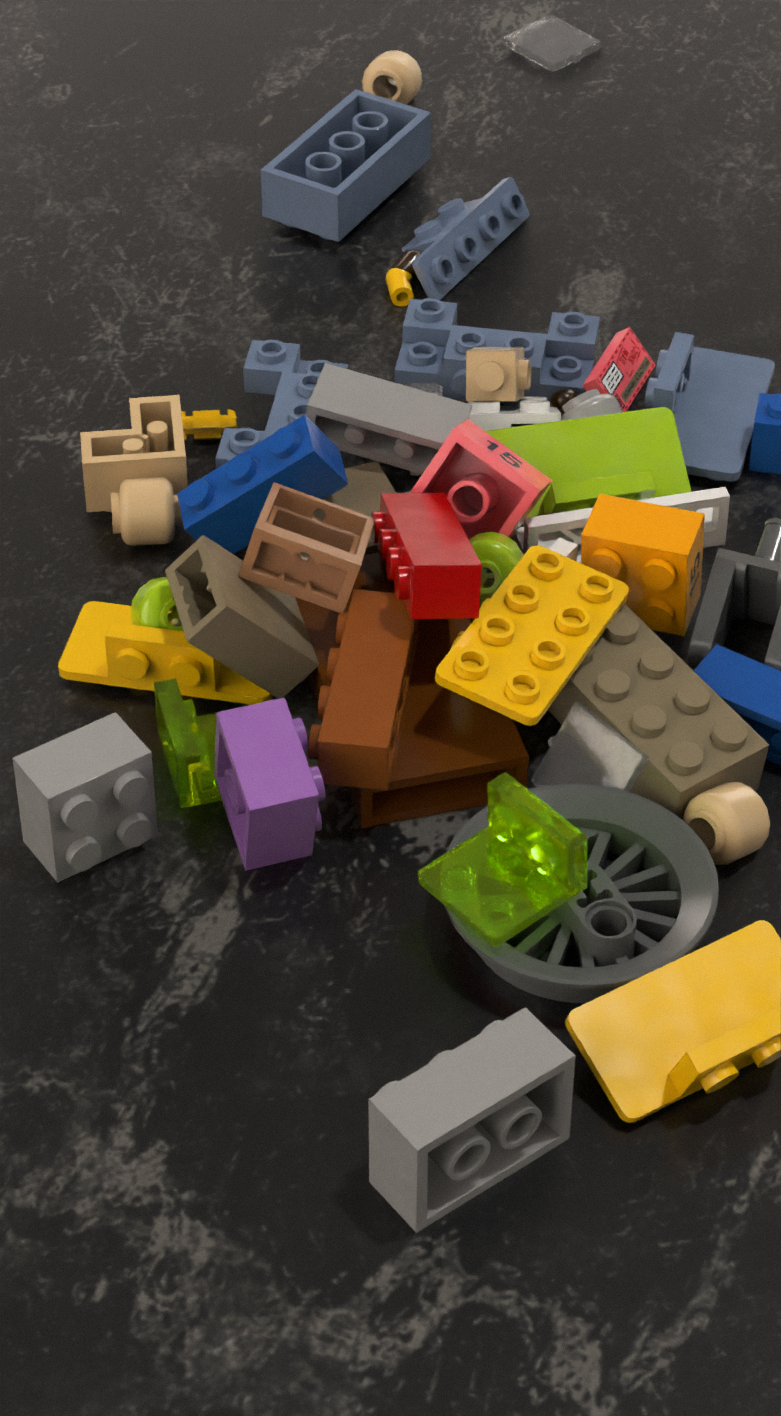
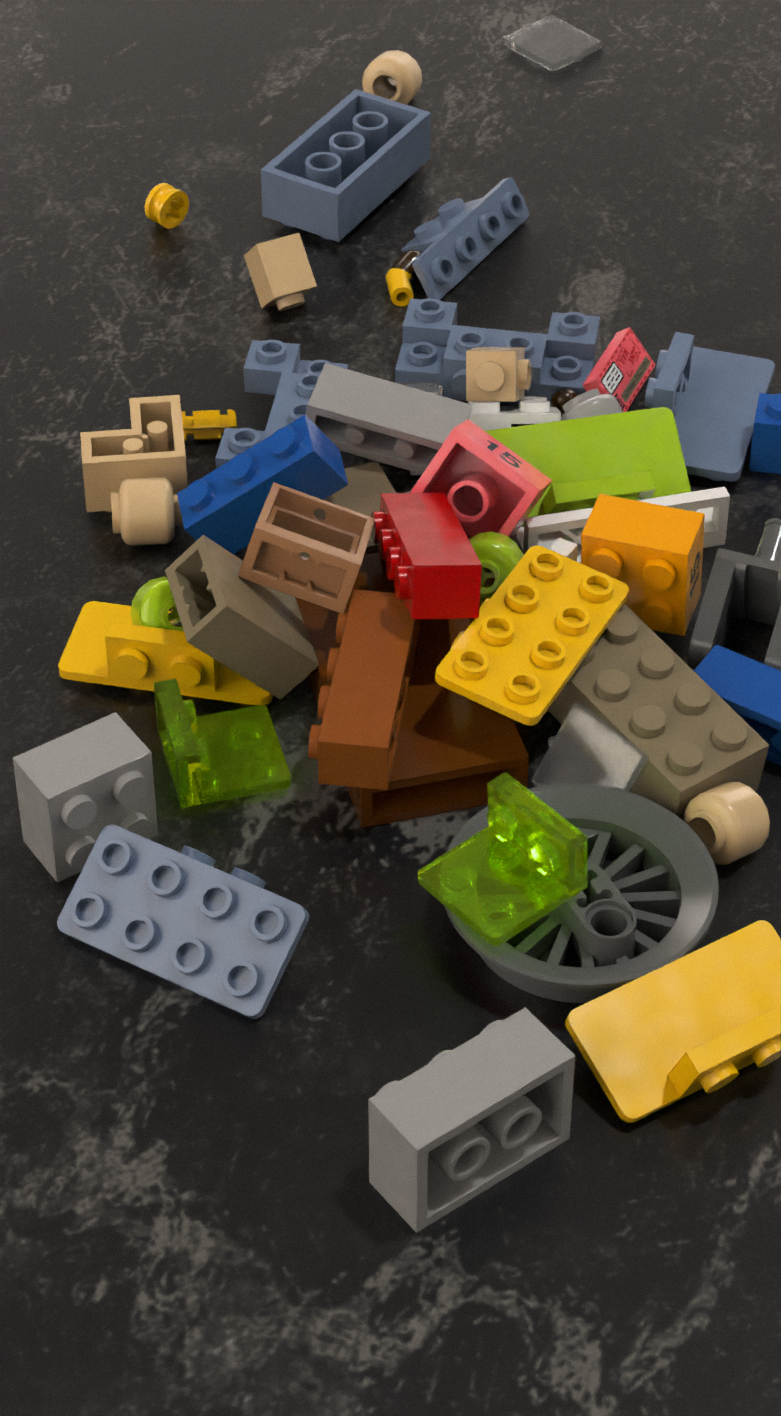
(166, 205): none -> yellow bush
(184, 919): none -> sand blue bracket
(267, 783): medium lavender brick -> none
(280, 272): none -> tan brick

